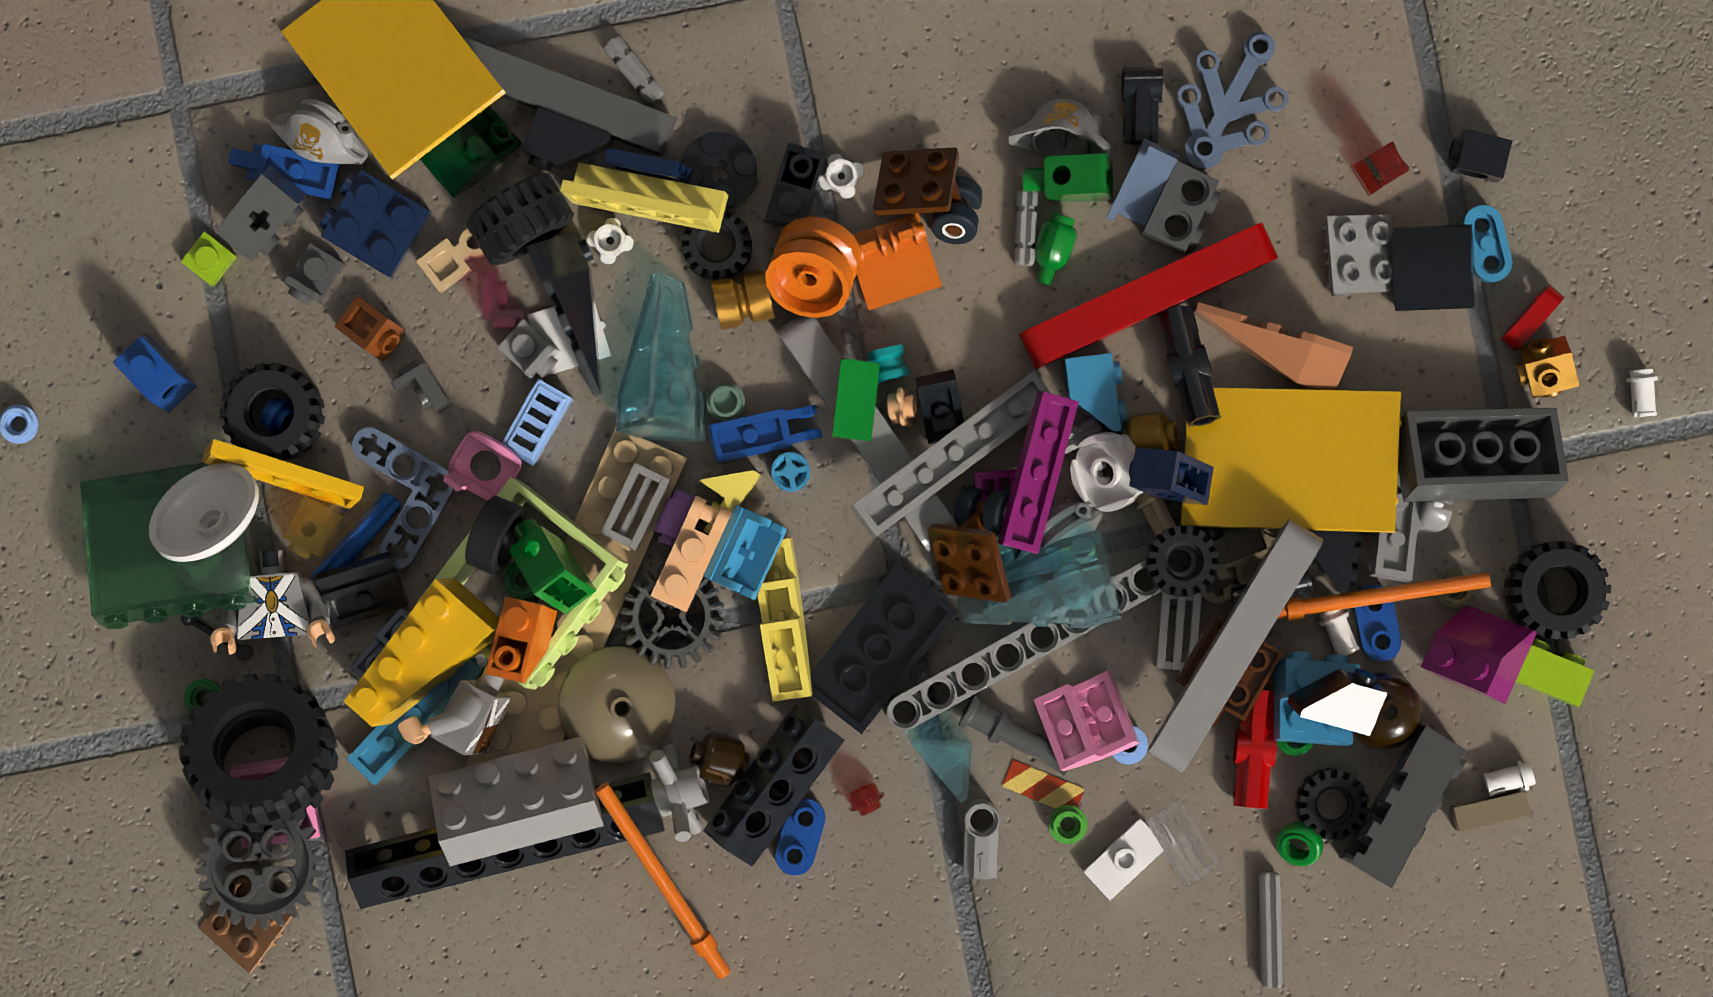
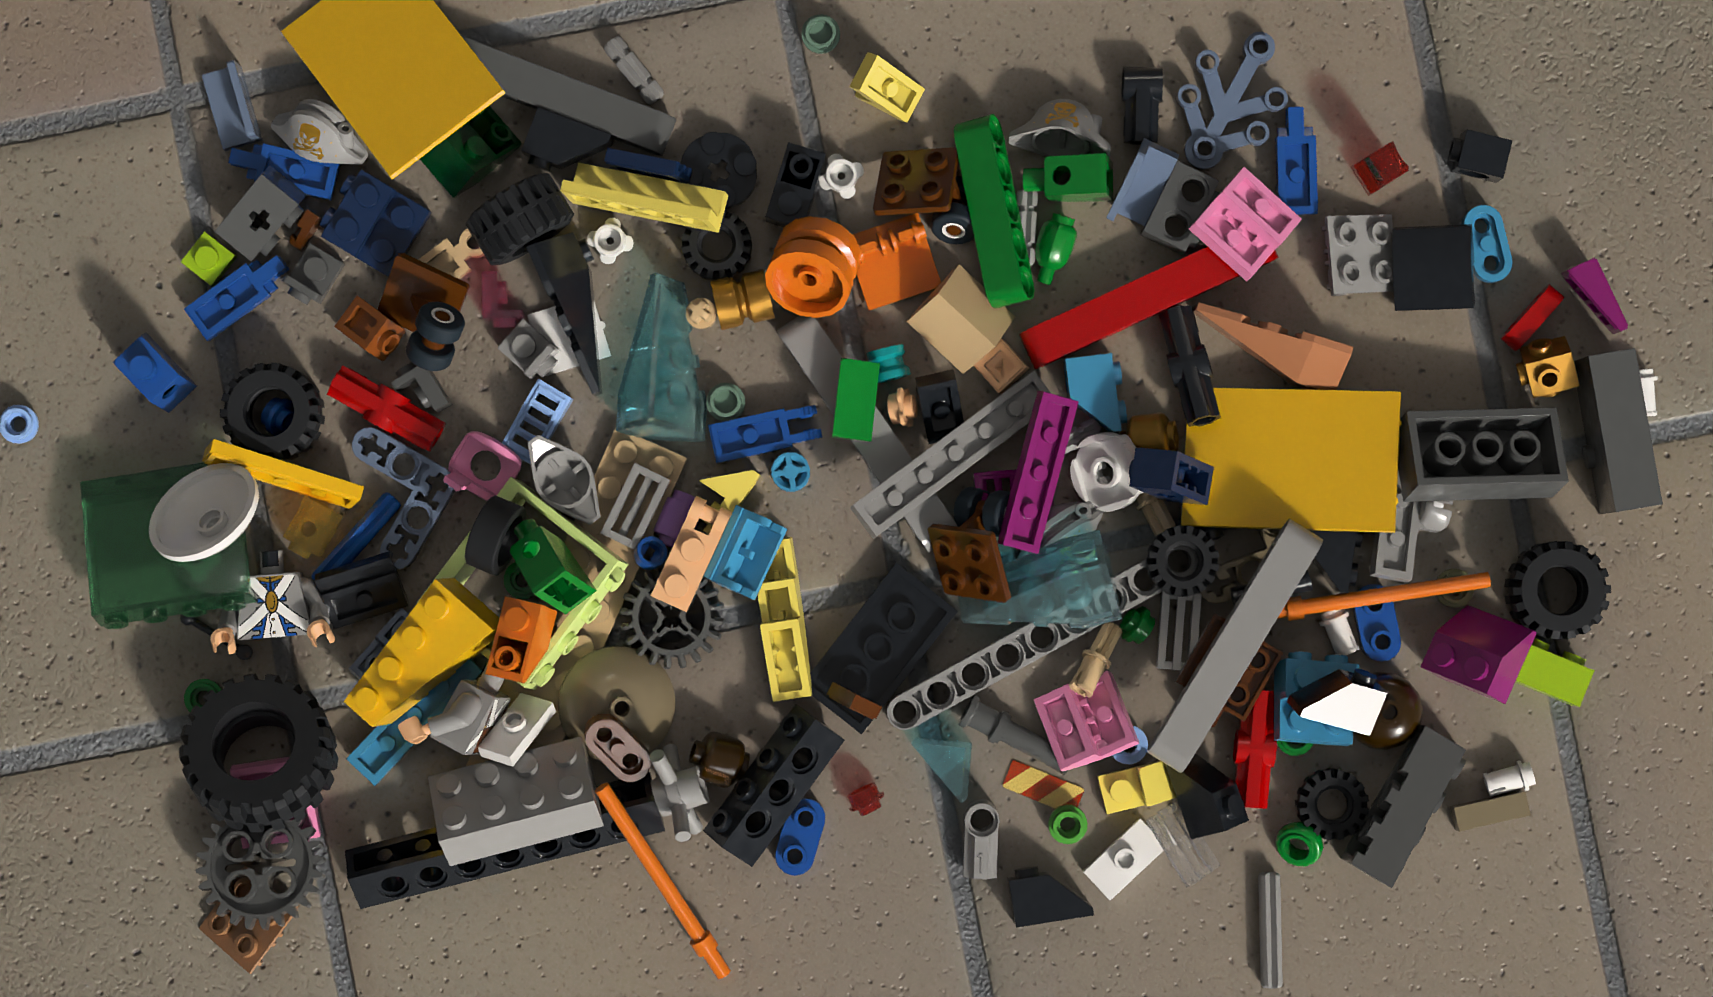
(232, 106): none -> sand blue panel
(235, 296): none -> blue hinge
(308, 225): none -> reddish brown tile
(386, 408): none -> red piece
(427, 305): none -> reddish brown plate
(516, 729): none -> white plate
(564, 479): none -> light grey hat
(615, 745): none -> plate
(656, 558): none -> blue hinge
(701, 313): none -> tan axle
(820, 34): none -> sand green plate
(854, 701): none -> reddish brown tile
(886, 88): none -> light yellow slope
(960, 320): none -> tan slope
(994, 211): none -> green beam
(1001, 366): none -> light nougat tile
(1043, 899): none -> black slope
(1096, 660): none -> tan axle
(1135, 787): none -> light yellow slope
(1137, 625): none -> green plate
(1207, 798): none -> black slope
(1245, 224): none -> bright pink slope
(1296, 164): none -> blue hinge
(1593, 288): none -> magenta slope
(1617, 432): none -> dark grey brick

